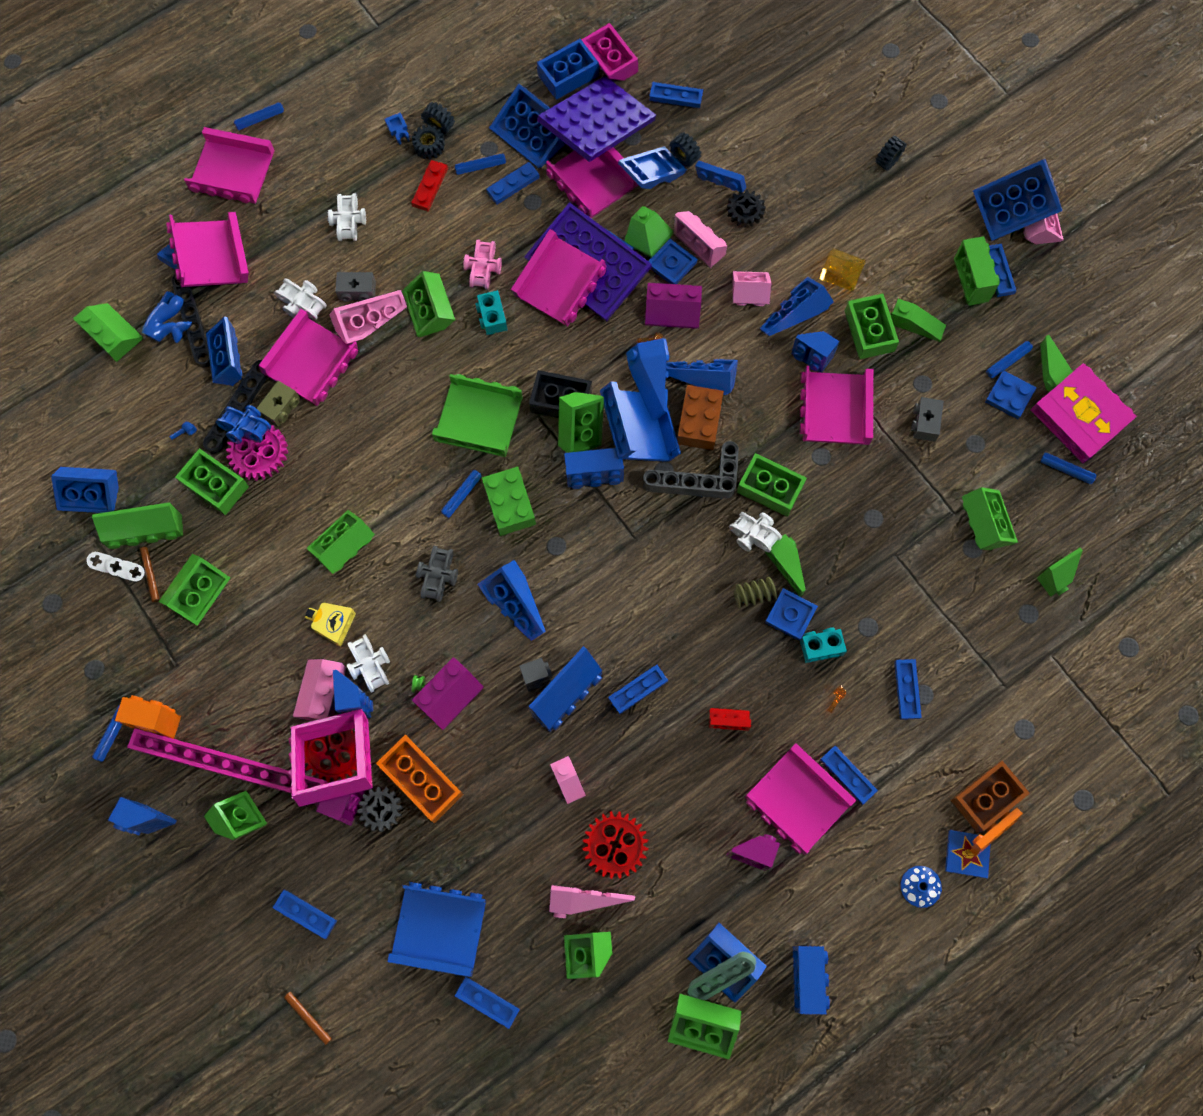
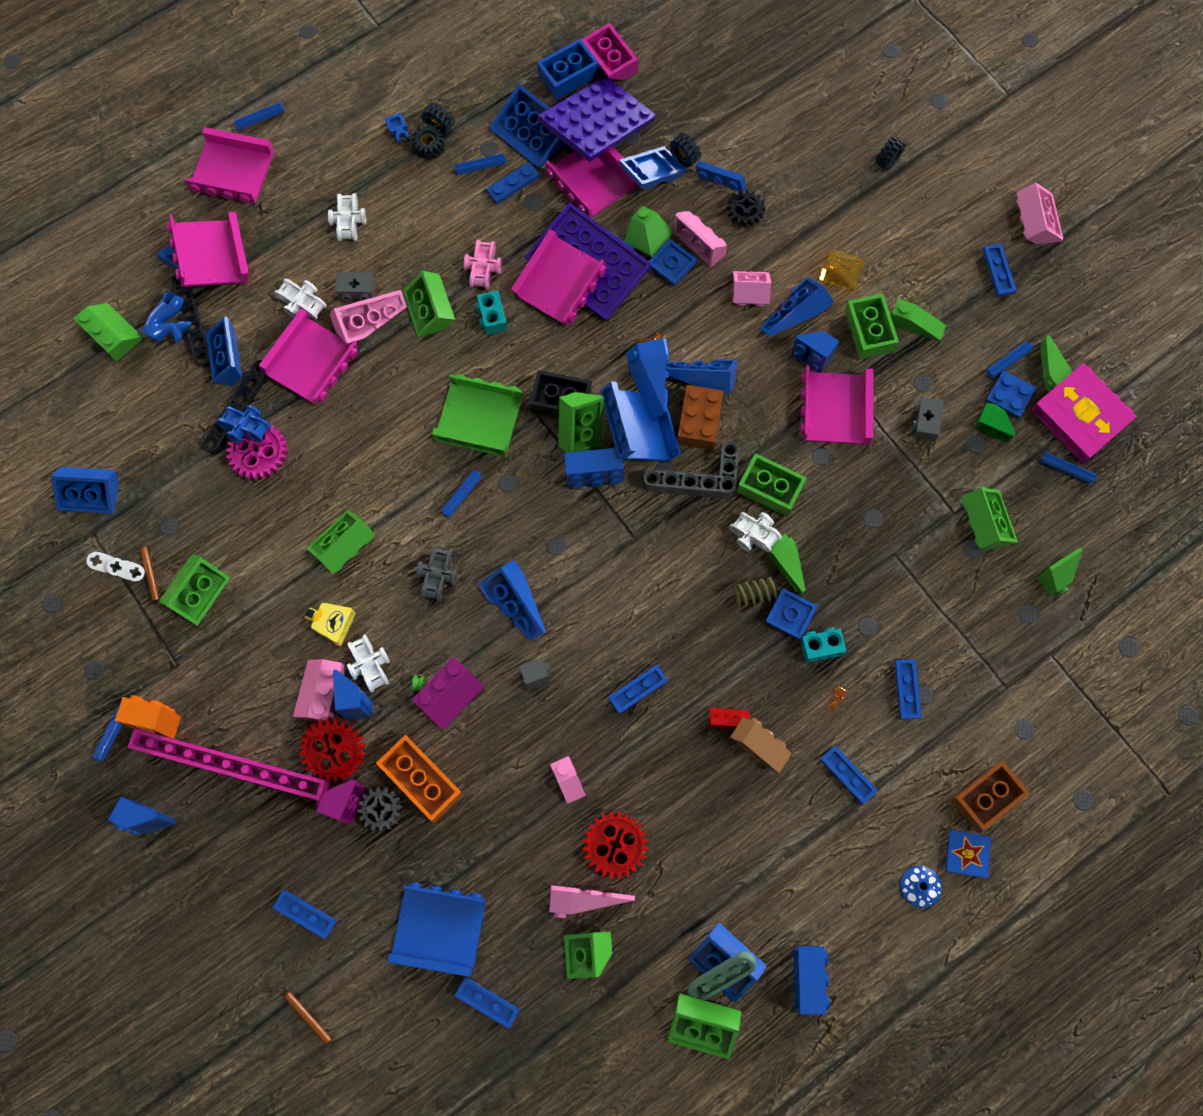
(138, 525): bright green slope -> none
(186, 427): blue hand -> none
(212, 481): bright green brick -> none
(235, 816): bright green slope -> none
(278, 403): olive brick -> none
(324, 727): dark pink window -> none
(429, 185): red plate -> none
(509, 501): bright green brick -> none
(566, 690): blue slope -> none
(673, 305): magenta slope -> none
(676, 95): blue plate -> none
(757, 852): magenta slope -> none
(761, 744): none -> medium nougat brick
(799, 799): dark pink panel -> none
(976, 270): bright green brick -> none
(994, 831): orange plate -> none
(995, 423): none -> green slope
(1018, 199): blue slope -> none

